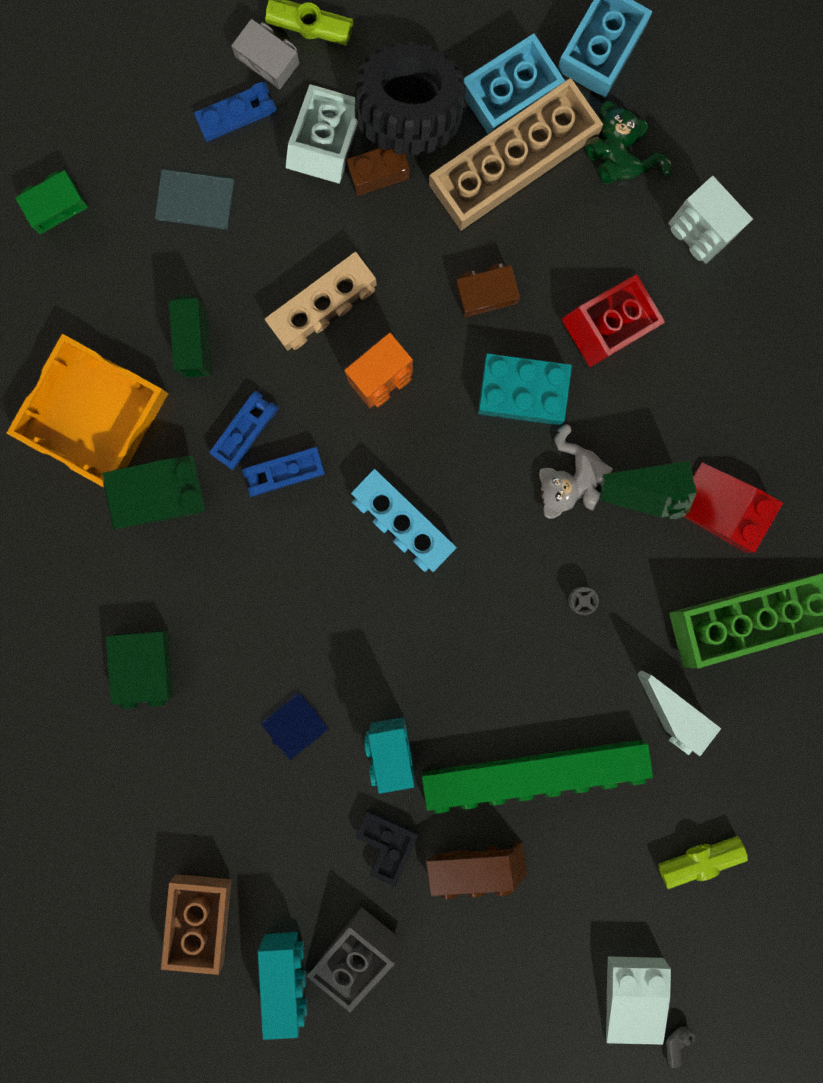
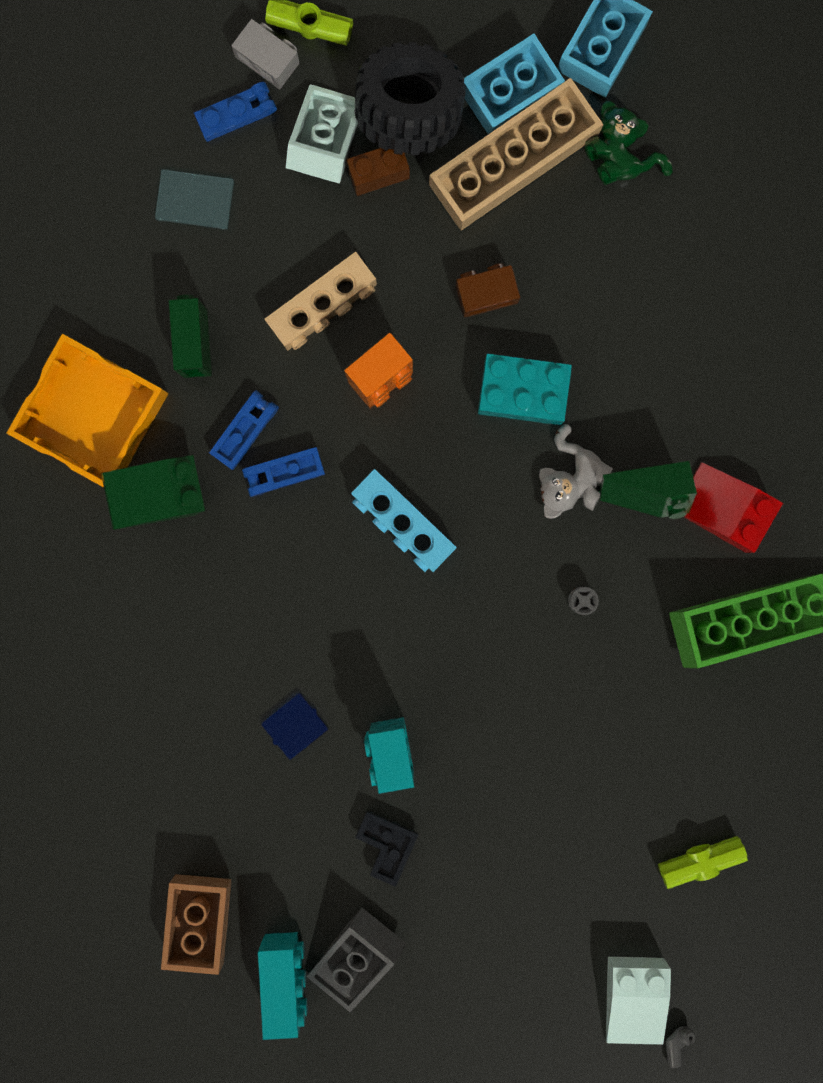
(51, 201): green brick -> none
(139, 668): dark green brick -> none
(477, 871): reddish brown wedge -> none
(537, 775): green brick -> none
(612, 320): red slope -> none
(682, 721): light aqua slope -> none
(709, 220): light aqua brick -> none

